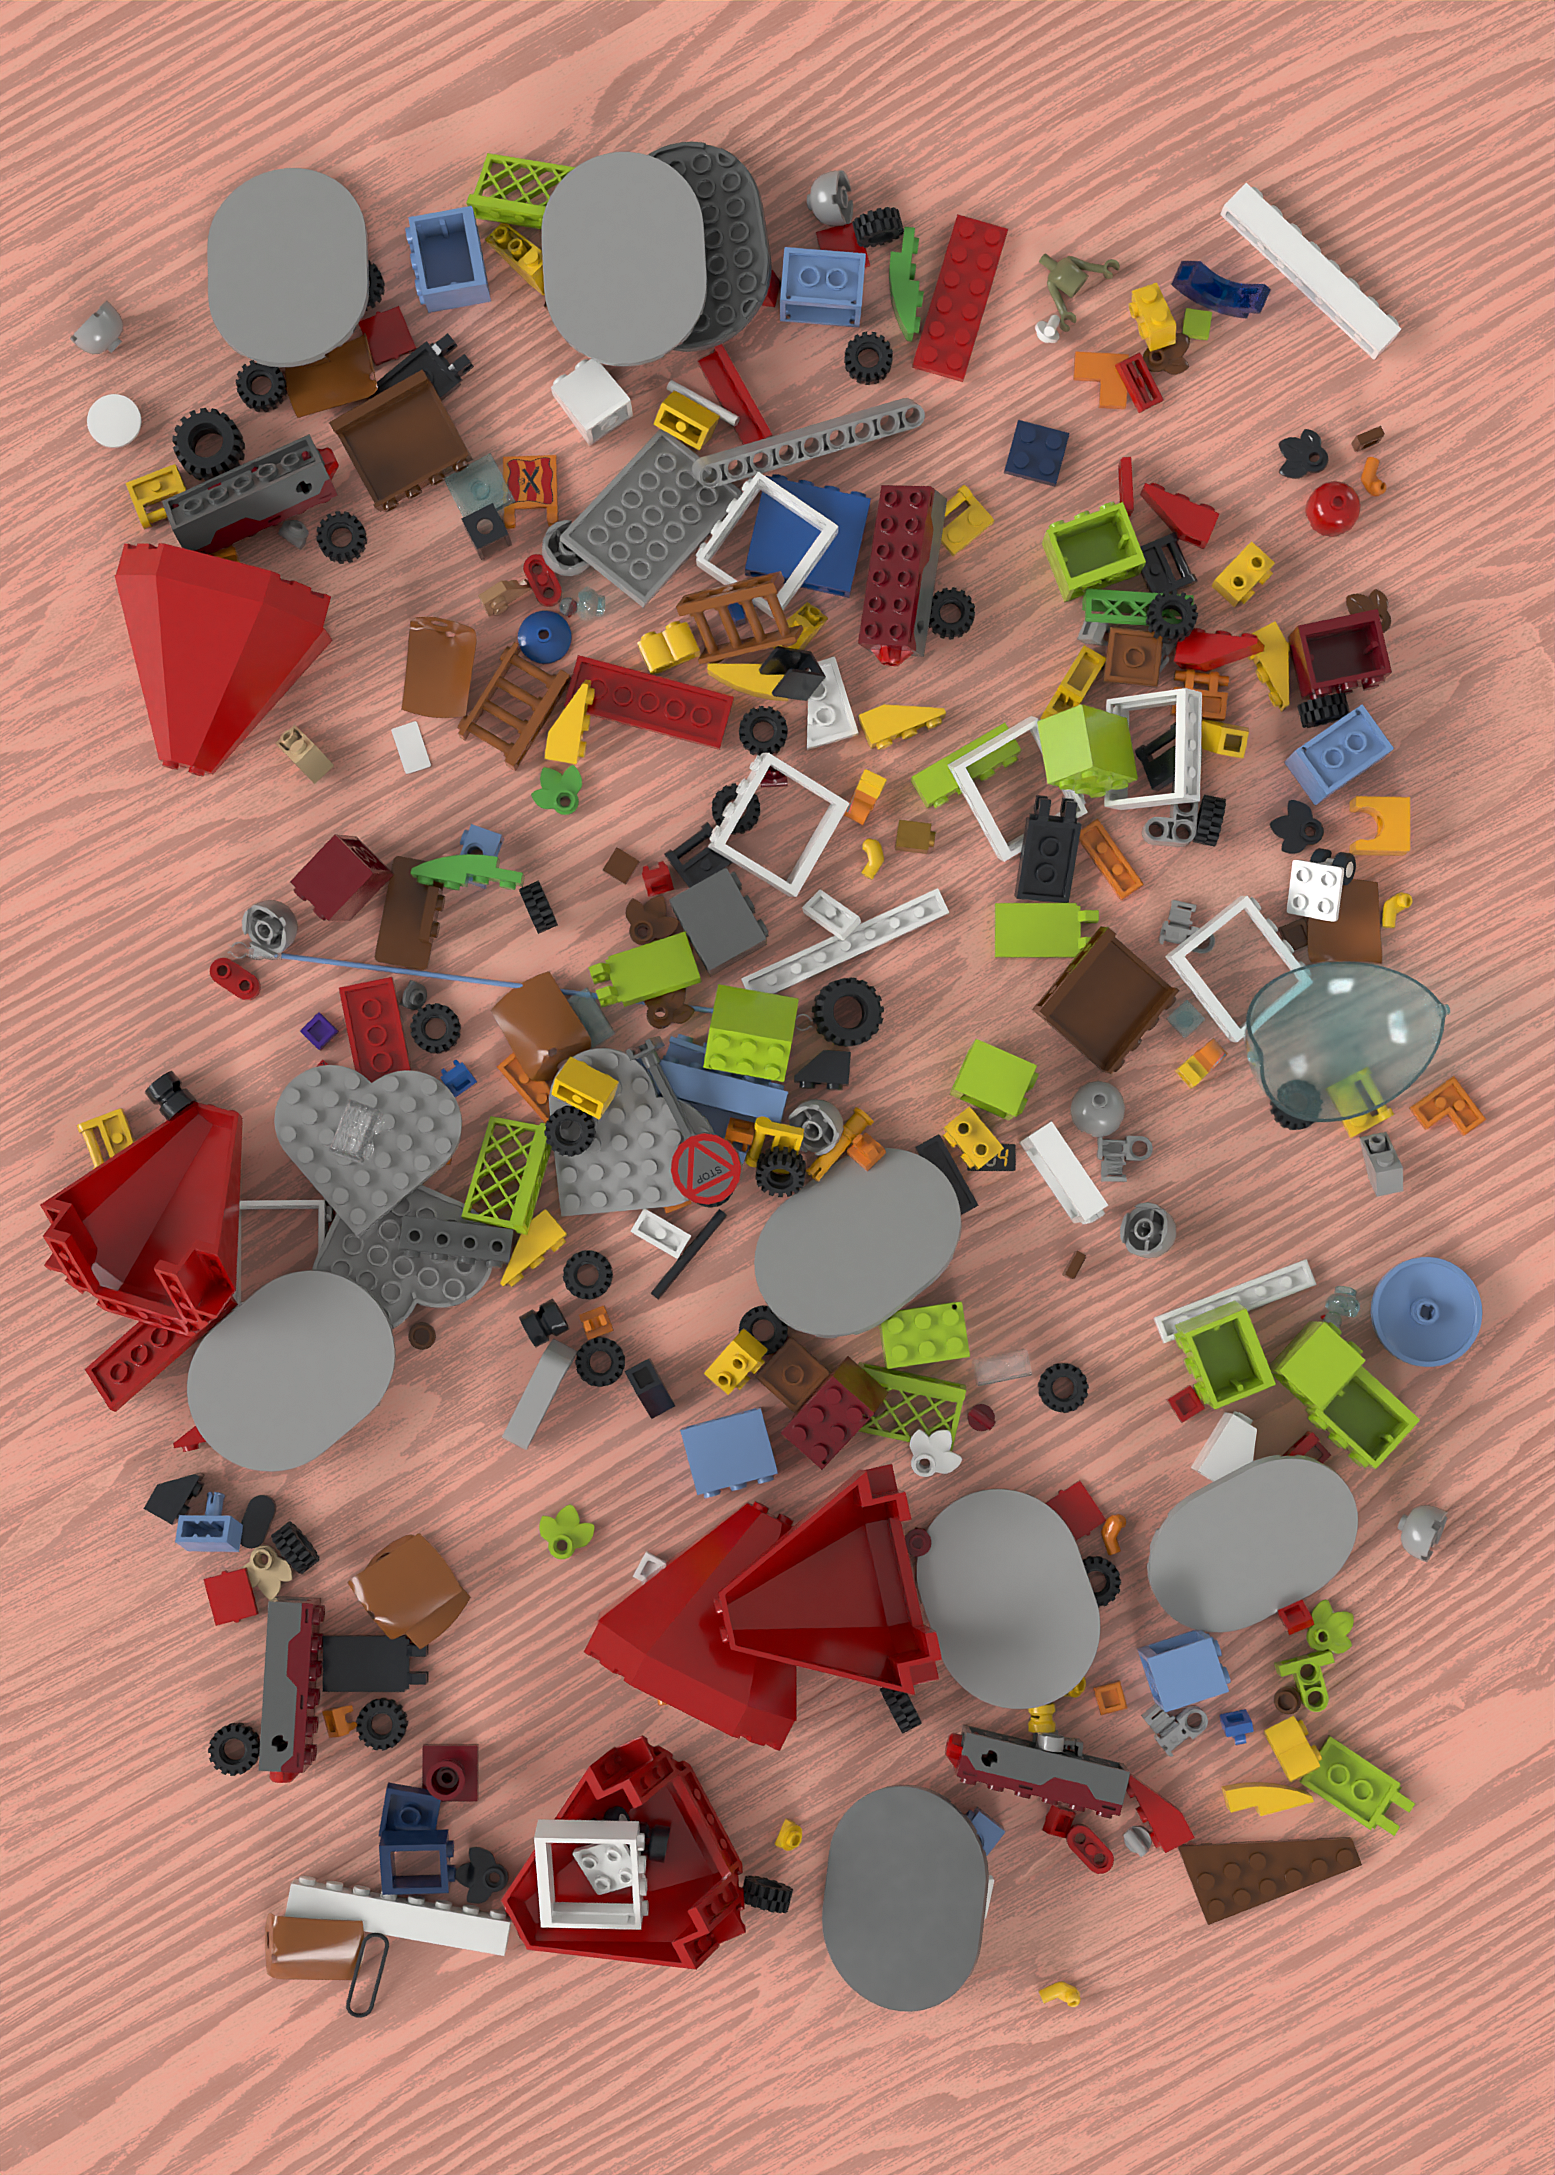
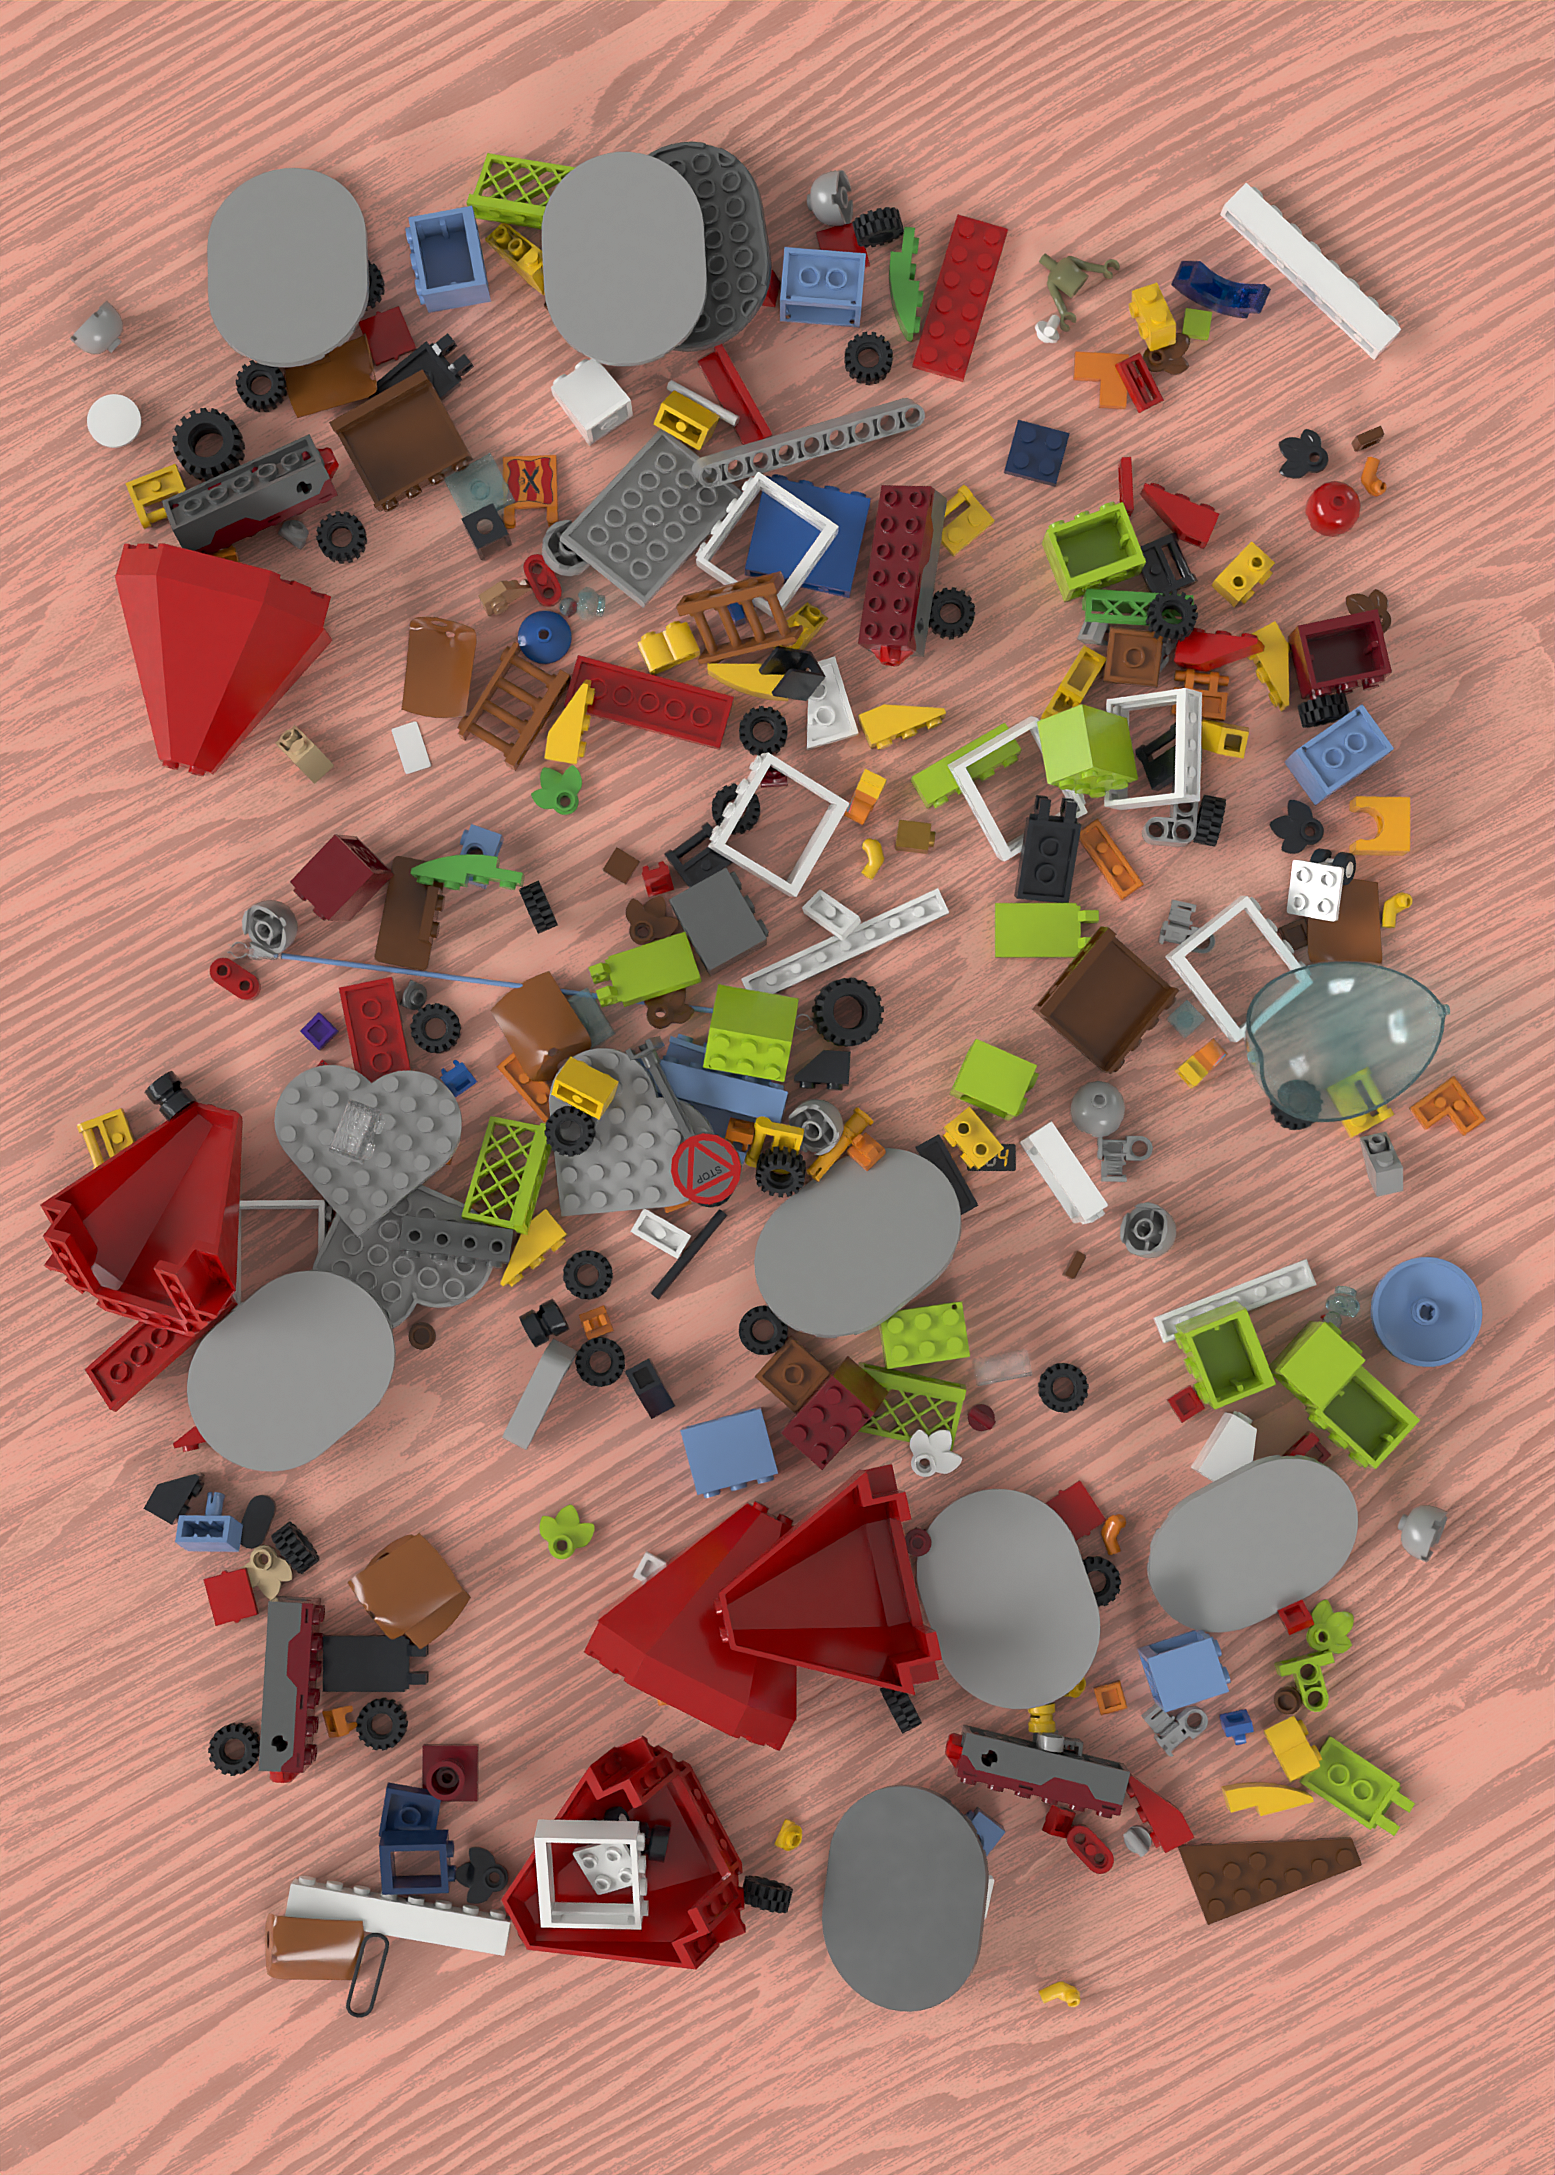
(736, 1361): yellow brick -> none

